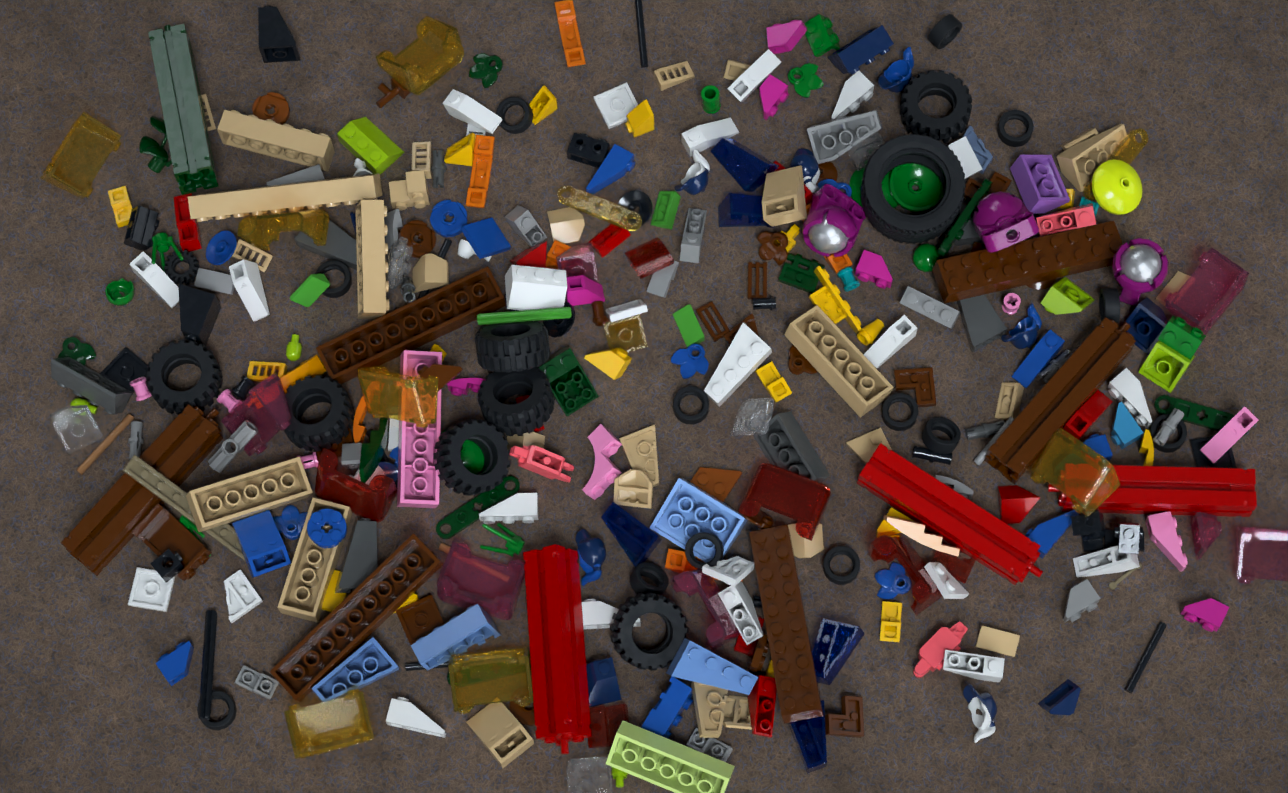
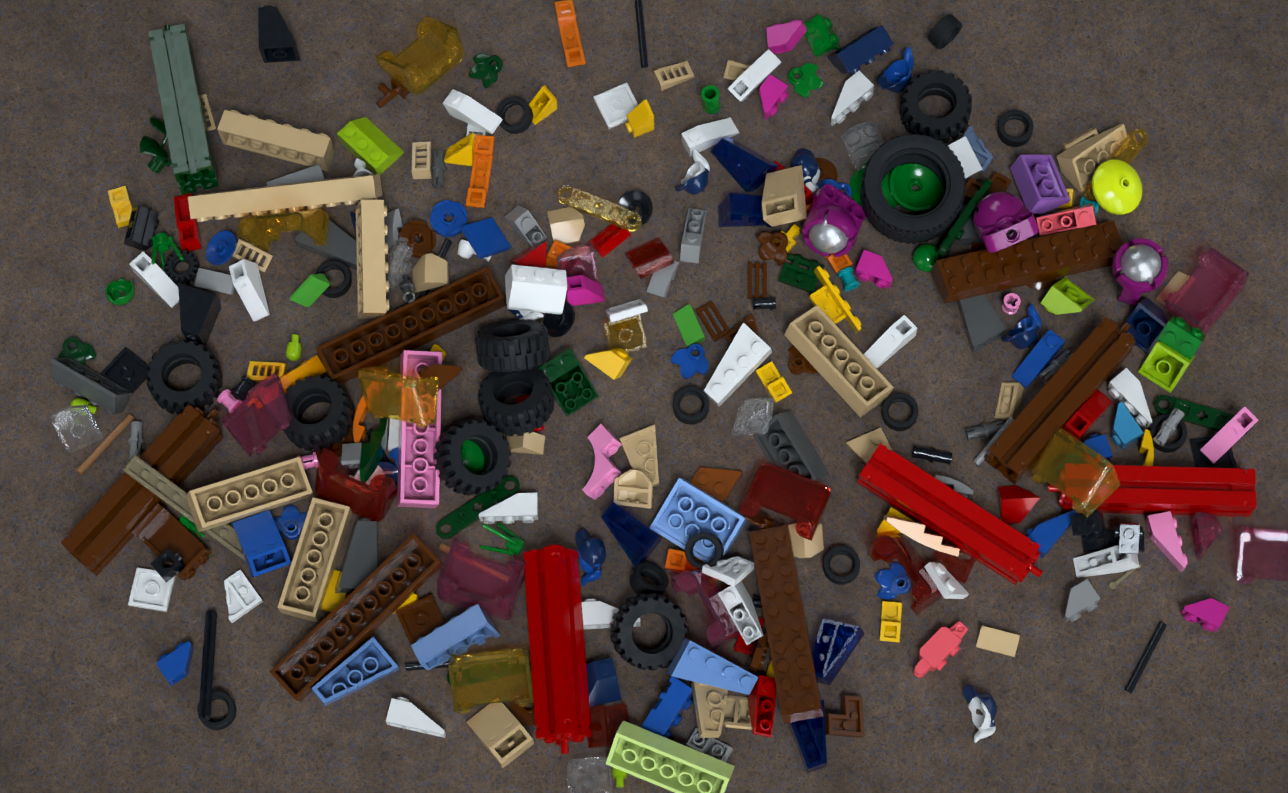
(81, 156): clear yellow windscreen -> none
(140, 388): bright pink bush -> none
(240, 438): light grey piece -> none
(256, 682): light grey slope -> none
(268, 101): dark orange plate -> none
(329, 725): clear yellow windscreen -> none
(335, 535): blue plate -> none
(410, 191): tan brick -> none
(462, 385): dark pink slope -> none
(523, 316): bright green axle -> none
(541, 462): coral hinge -> none
(588, 150): black brick -> none
(599, 313): reddish brown pin -> none
(613, 168): blue slope -> none
(665, 209): bright green slope -> none
(839, 135): light grey wedge -> none
(870, 332): yellow cone -> none
(919, 379): reddish brown plate -> none
(930, 307): light grey arch -> none
(946, 426): black tyre -> none
(974, 665): white slope -> none
(1062, 699): dark blue slope -> none
(1109, 304): black tyre -> none

